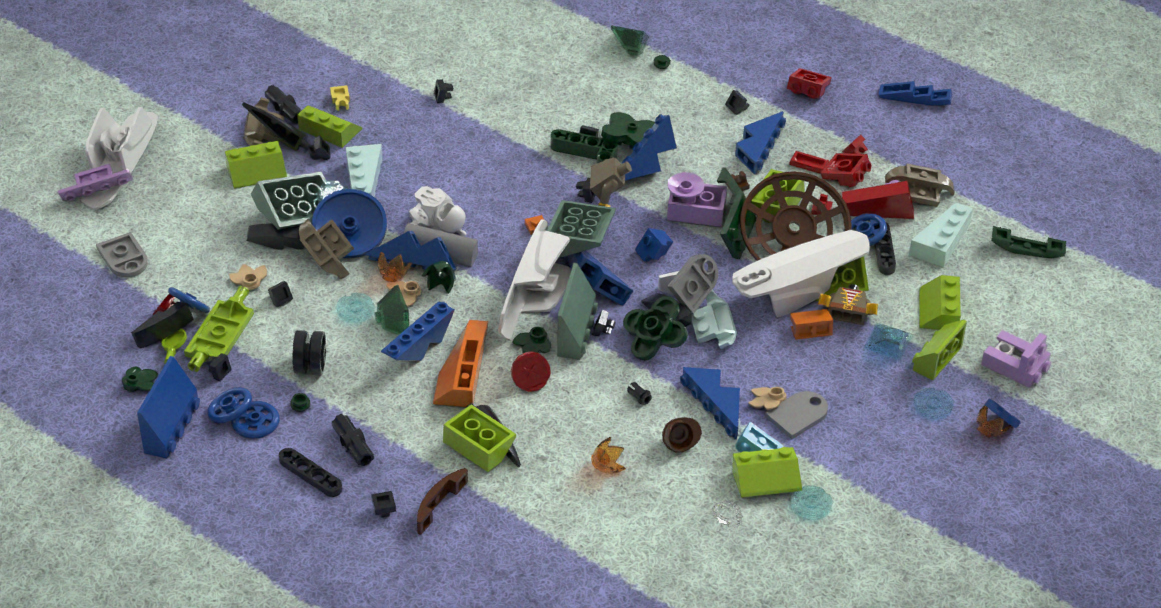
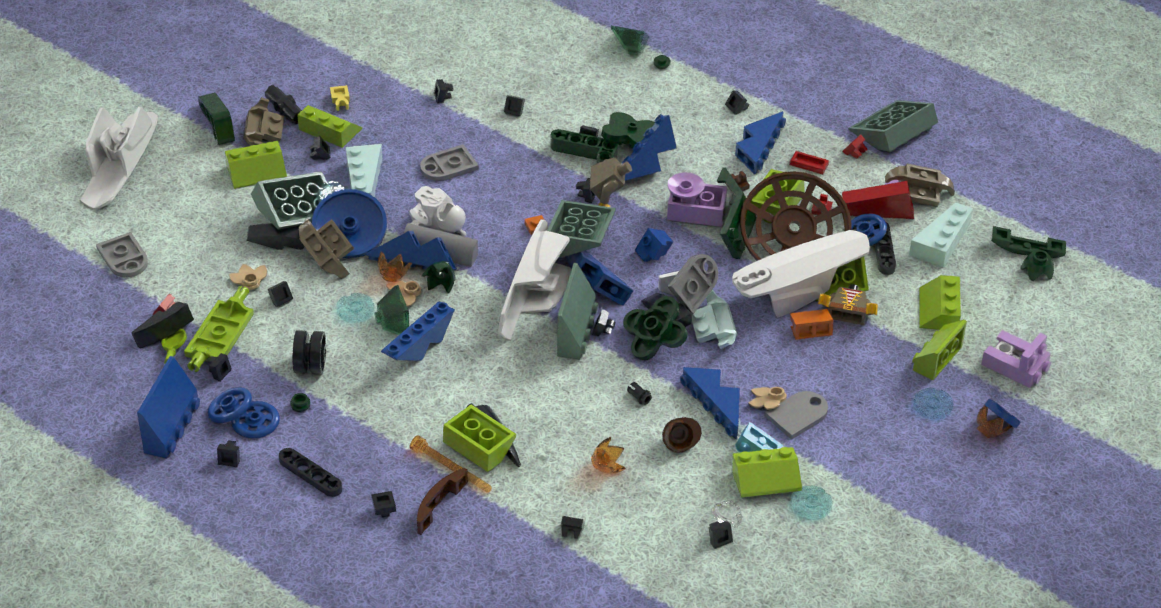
(94, 180): lavender bracket -> none
(139, 379): dark green plate -> none
(189, 299): blue plate -> none
(218, 116): none -> dark green beam
(228, 454): none -> black tile
(282, 130): black piece -> none
(352, 439): black piece -> none
(420, 445): none -> clear orange piece
(448, 164): none -> light grey tile
(460, 372): orange wedge -> none
(514, 105): none -> black tile
(530, 371): red tile -> none
(533, 341): dark green plate -> none
(574, 524): none -> black tile
(720, 534): none -> black tile
(808, 83): red plate -> none
(847, 168): red plate -> none
(888, 341): clear light blue slope -> none
(896, 124): none -> sand green slope
(915, 94): blue slope -> none
(1037, 264): none -> dark green piece

